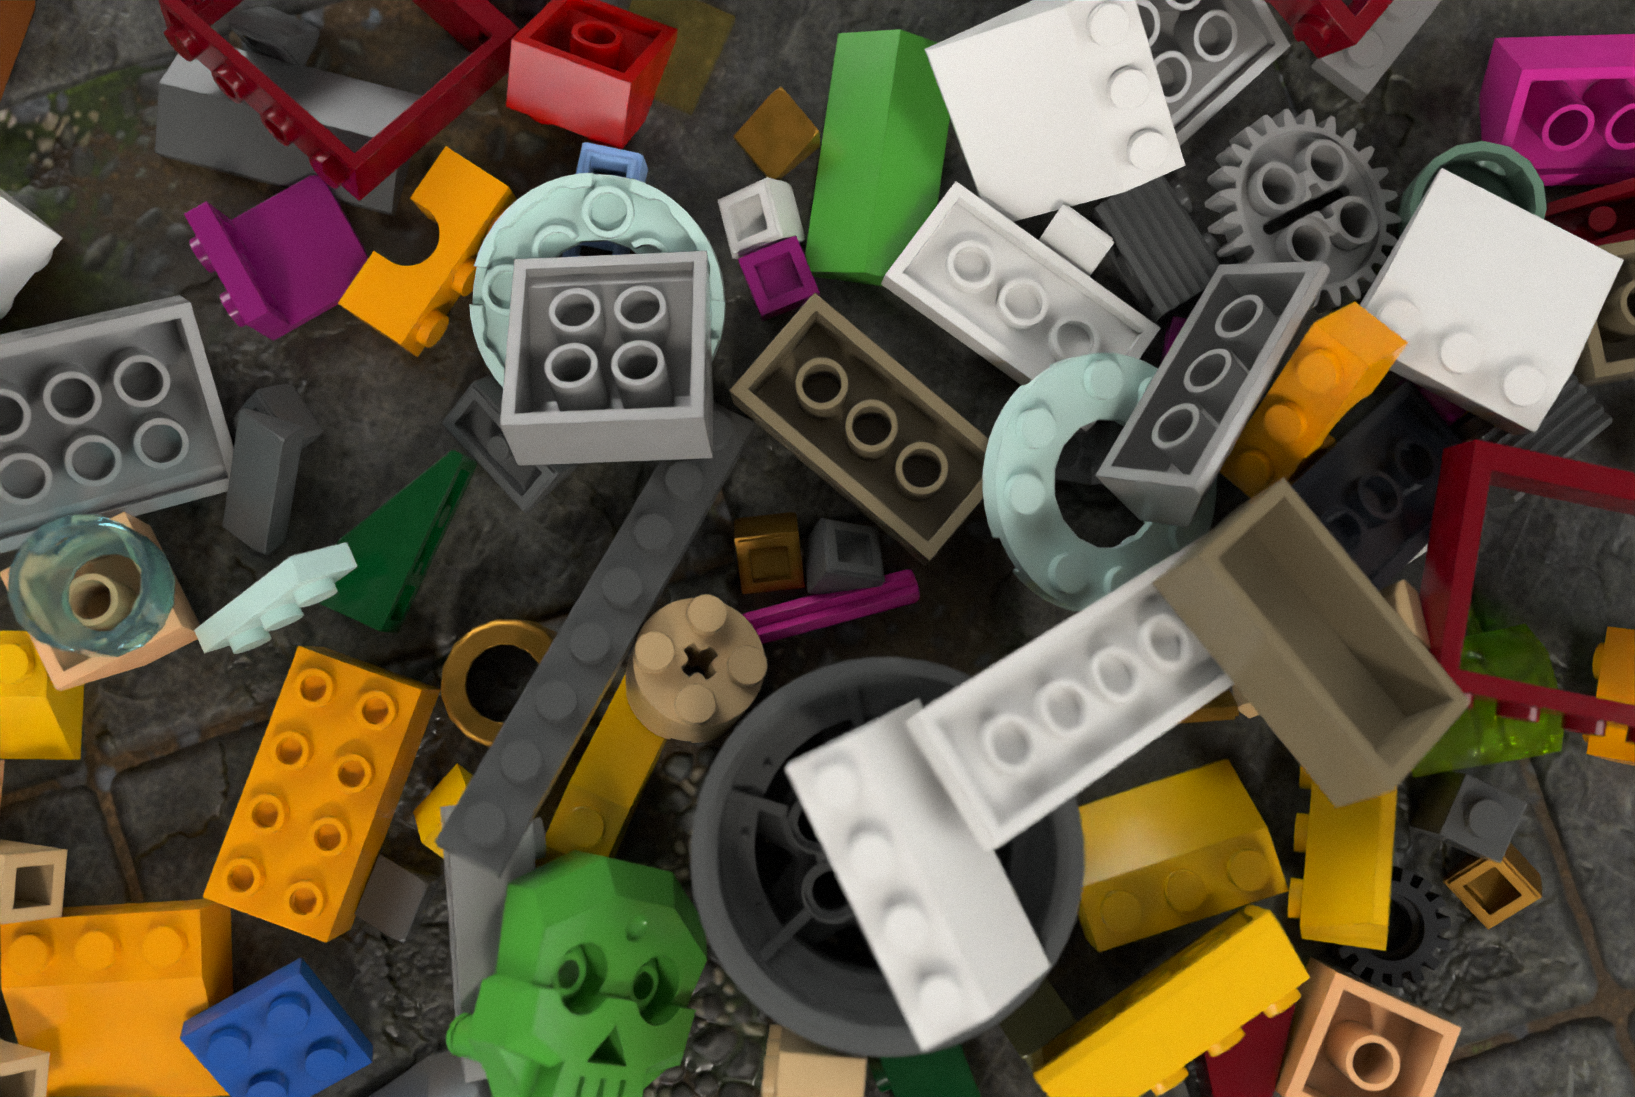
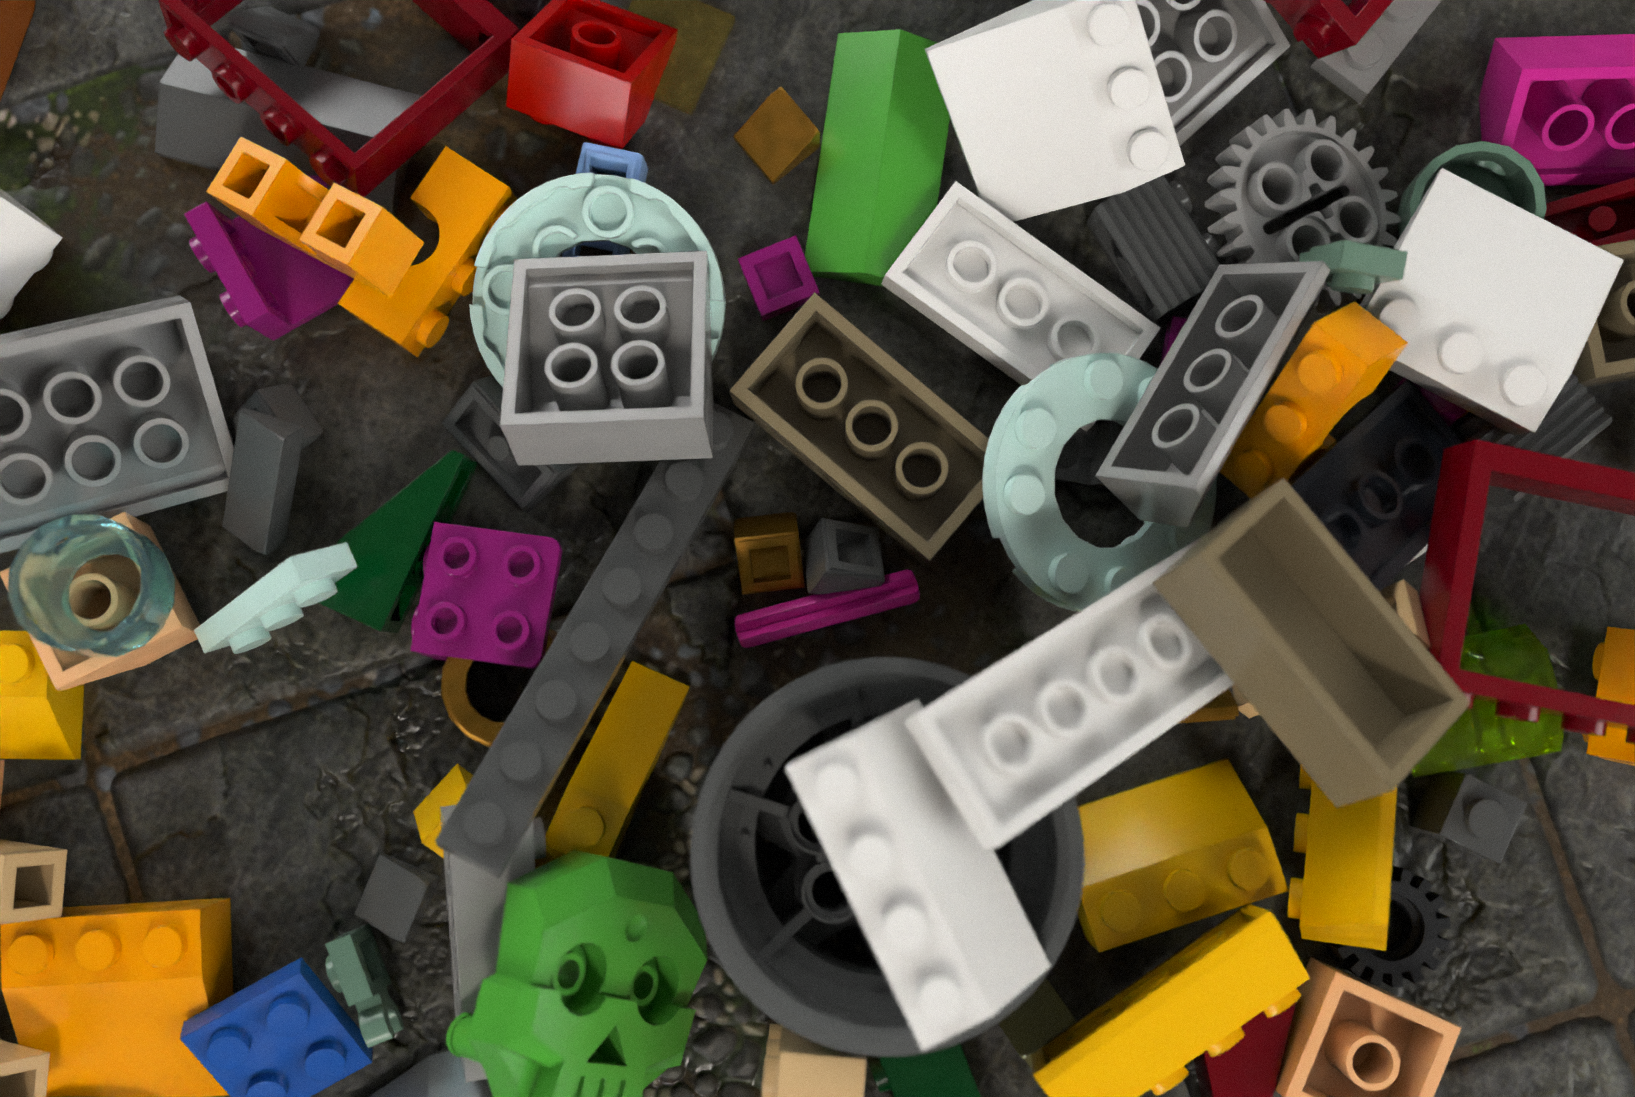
(321, 222): none -> light orange arch
(321, 793): light orange brick -> none
(360, 973): none -> sand green plate
(486, 596): none -> magenta bracket
(699, 634): tan brick -> none
(760, 216): white slope -> none
(1077, 240): white slope -> none
(1357, 265): none -> sand green plate
(1495, 889): pearl gold slope -> none

